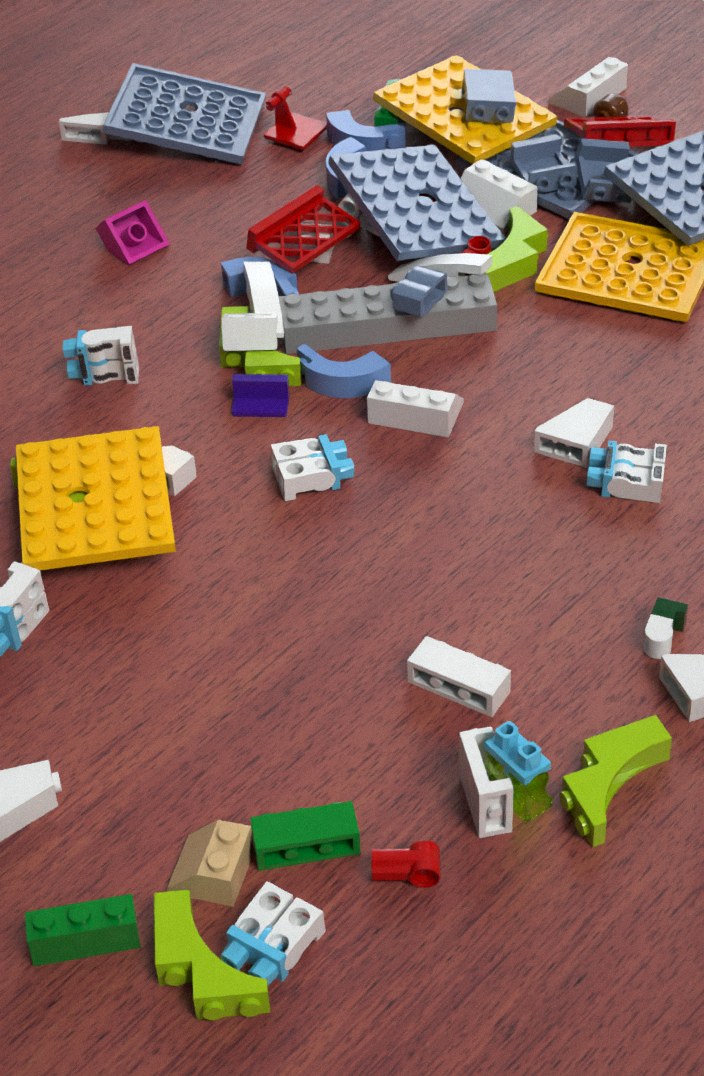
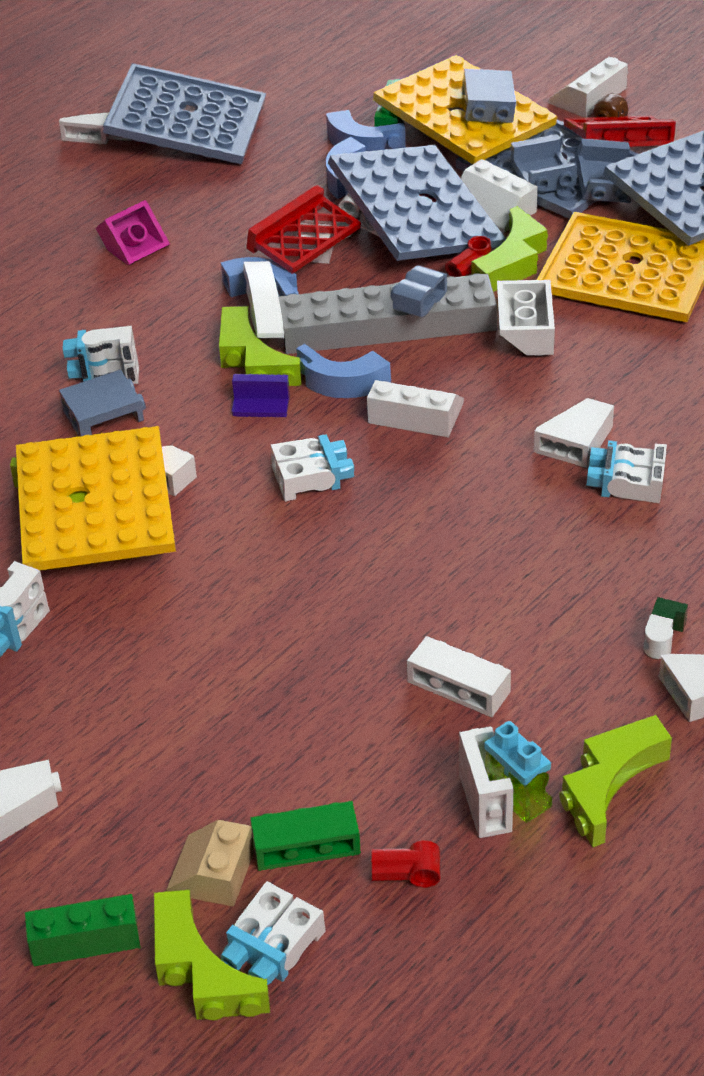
(100, 401): none -> sand blue panel
(249, 331): white panel -> none
(290, 127): red plate -> none
(452, 264): white slope -> none
(527, 315): none -> white slope

